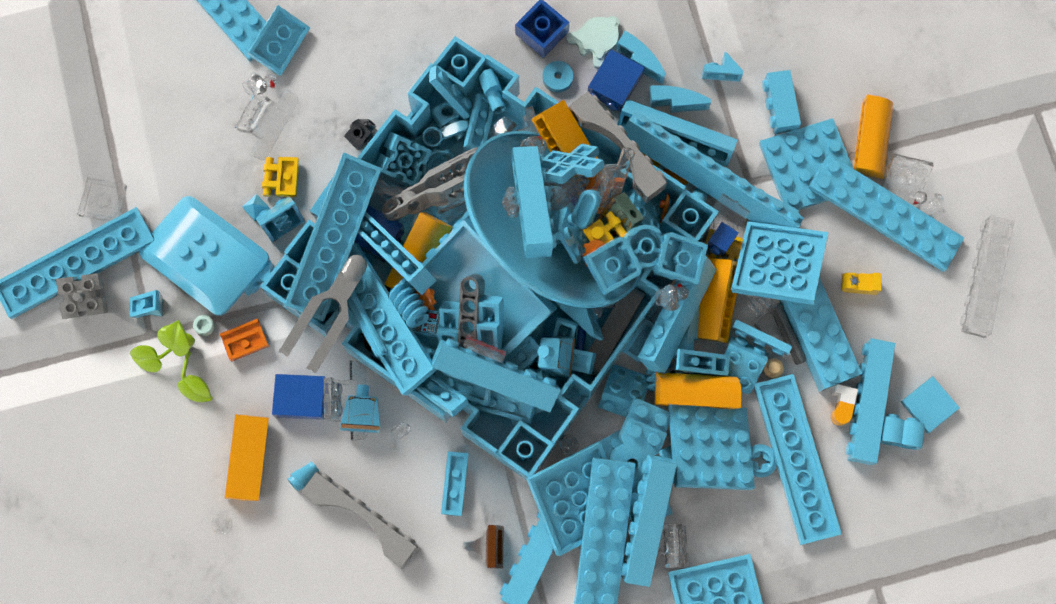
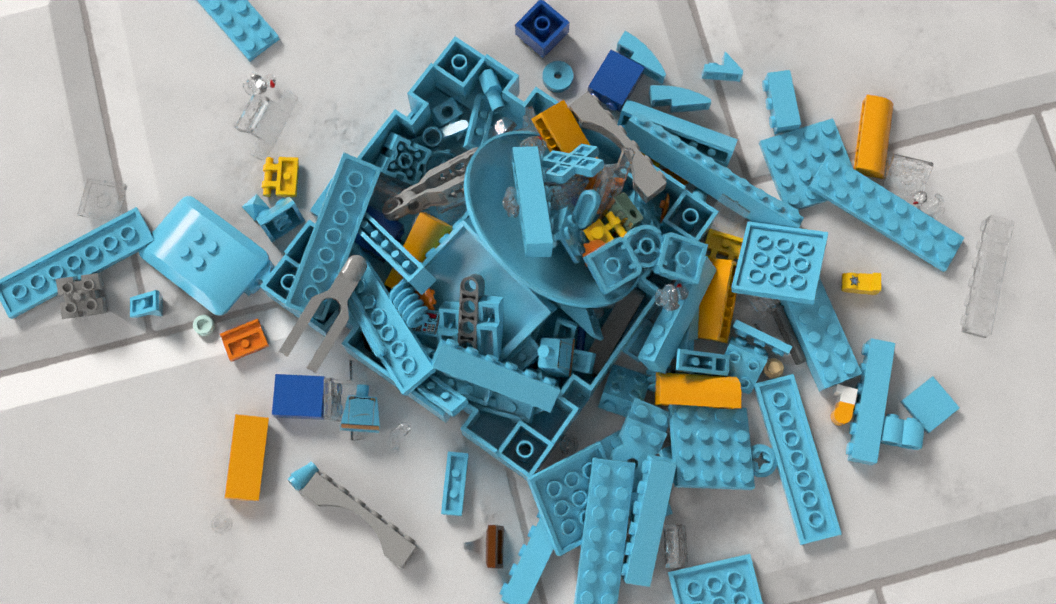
(177, 340): lime plant -> none
(278, 40): medium azure plate -> none
(361, 133): black brick -> none
(450, 92): medium azure plate -> none
(484, 349): clear tile -> none
(596, 37): light aqua tile -> none
(722, 239): blue brick -> none

